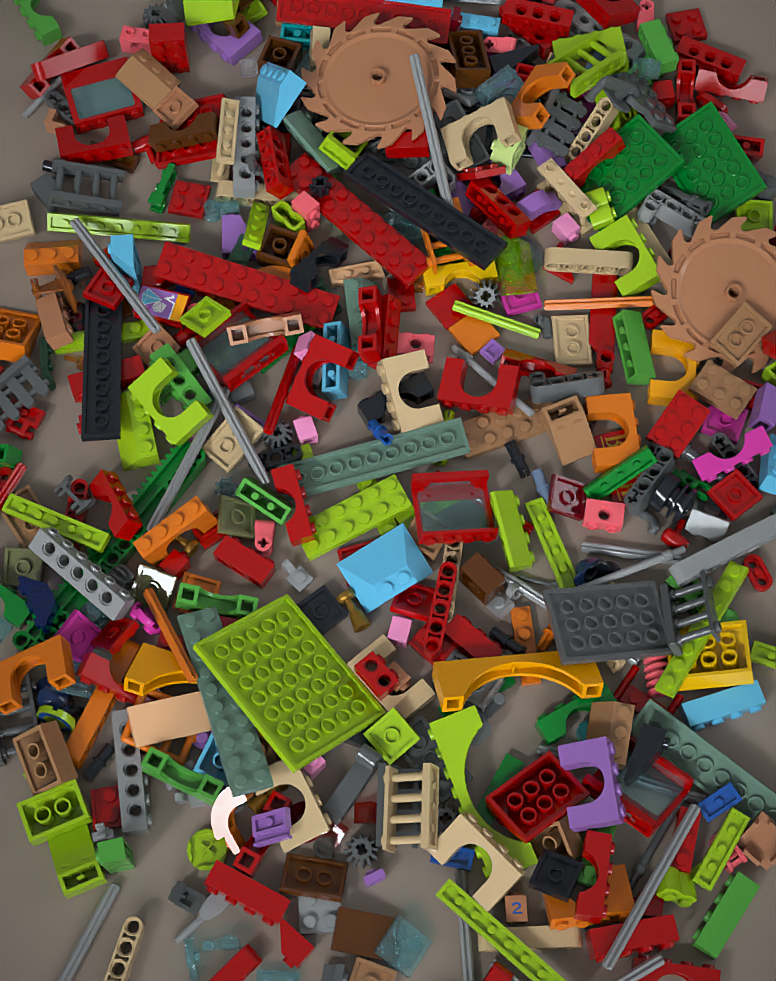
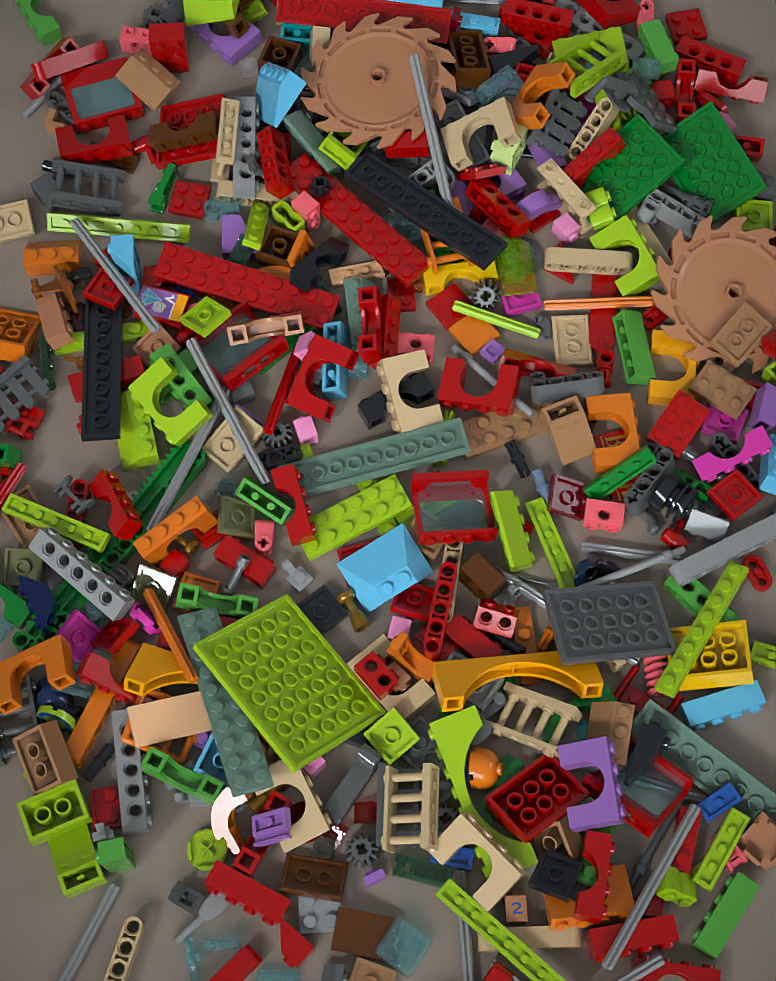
(175, 108): nougat plate -> none
(242, 563): none -> dark grey bar
(380, 432): blue pin -> none
(410, 659): none -> orange arch
(422, 871): none -> clear green plate
(484, 768): none -> orange cylinder
(495, 623): none -> brick
(532, 700): none -> tan fence
(671, 611): dark grey fence -> none

